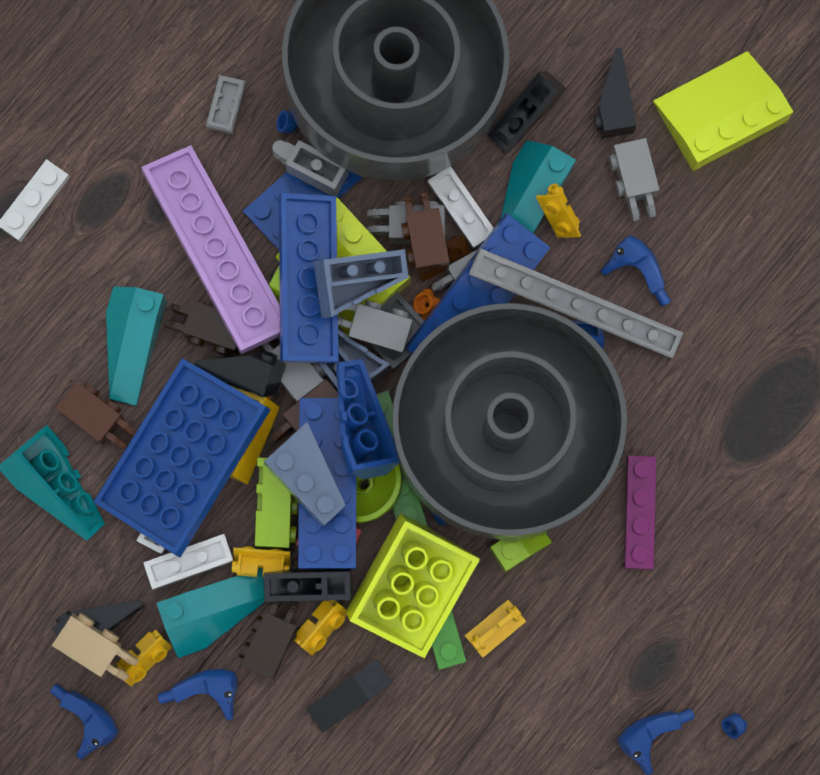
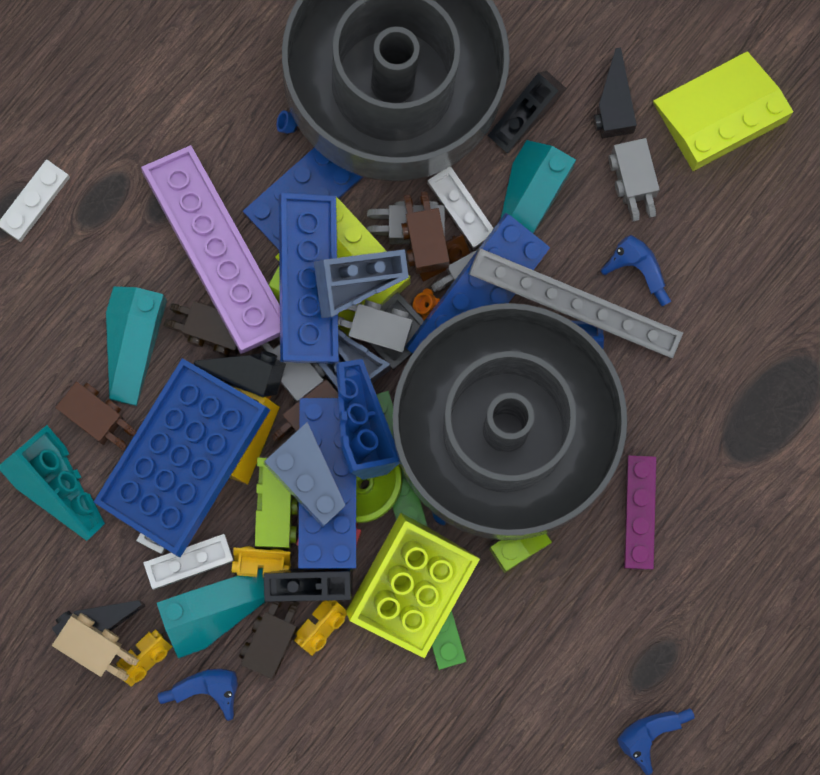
(98, 724): blue animal -> none
(226, 104): light grey plate -> none
(310, 166): light grey hinge -> none
(349, 695): black slope -> none
(495, 628): yellow hinge -> none
(559, 215): yellow hinge -> none
(734, 725): blue hinge -> none

